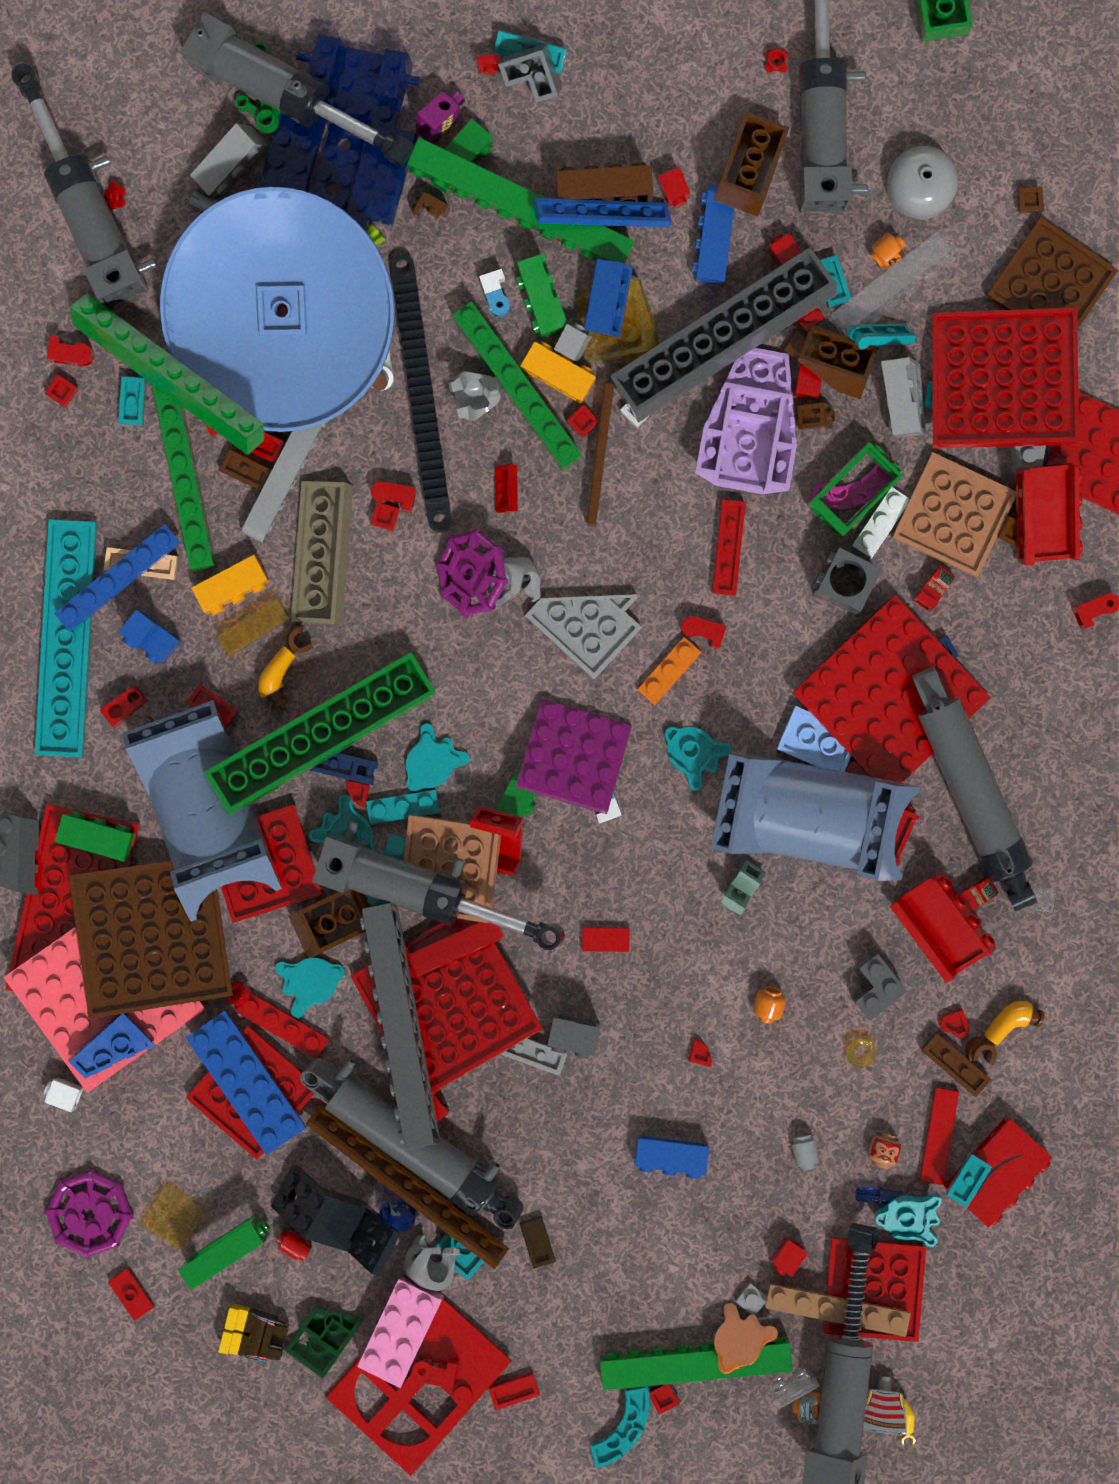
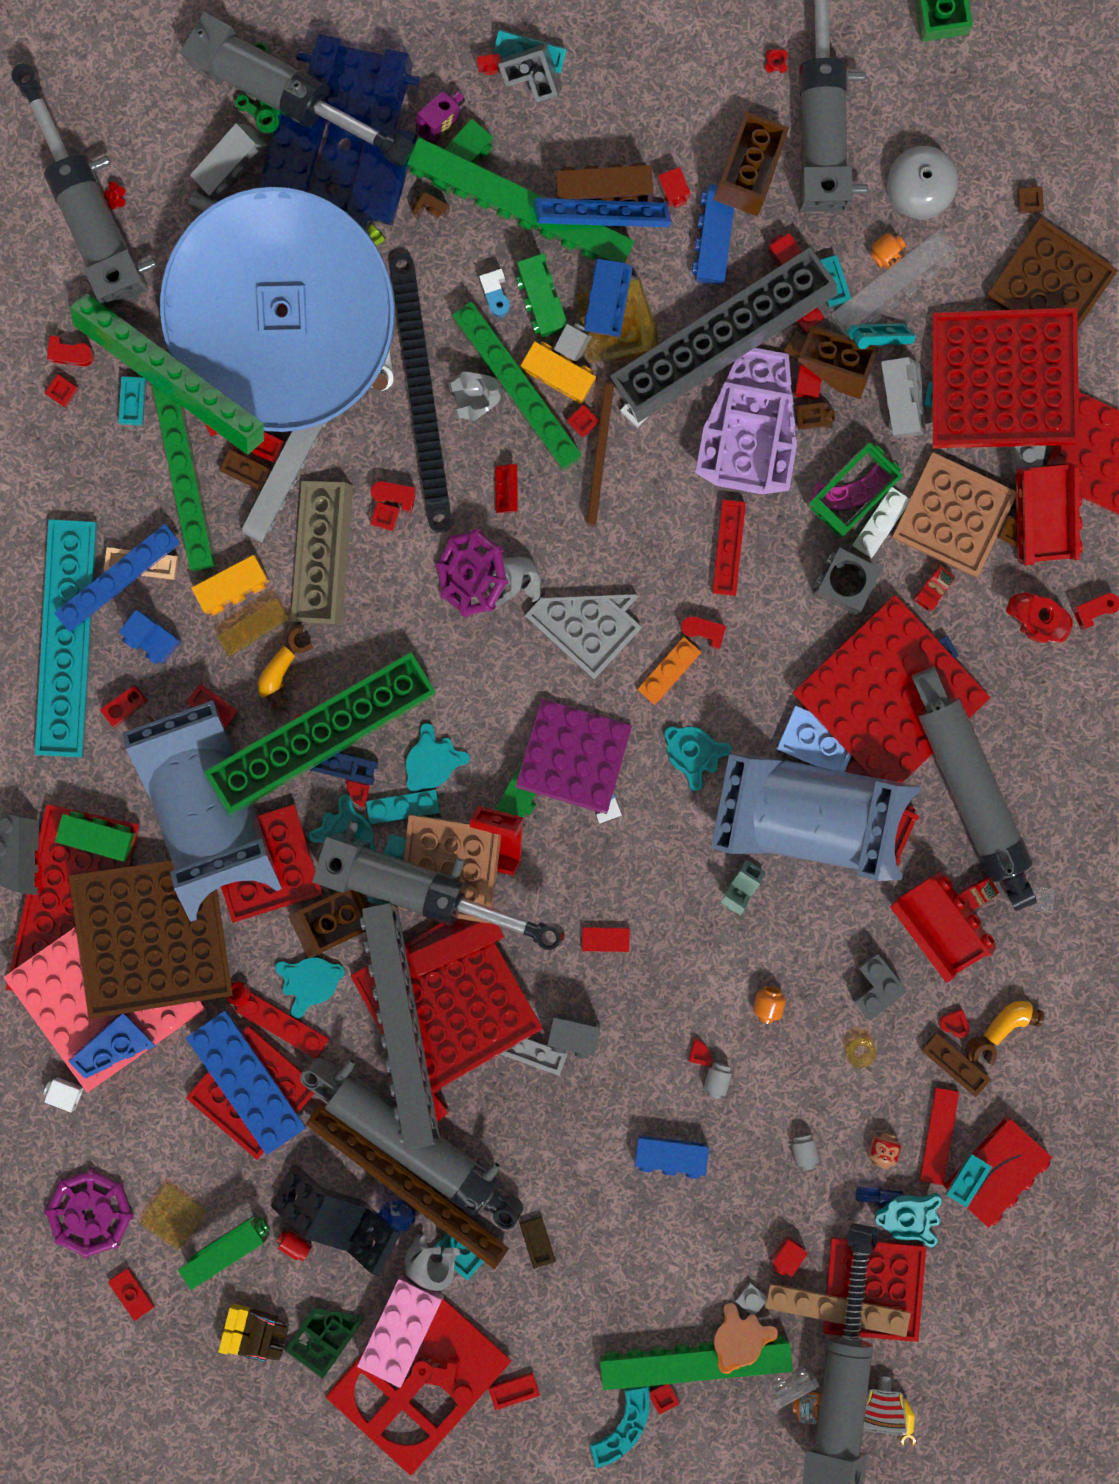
(717, 1080): none -> light grey brick
(1026, 609): none -> red piece

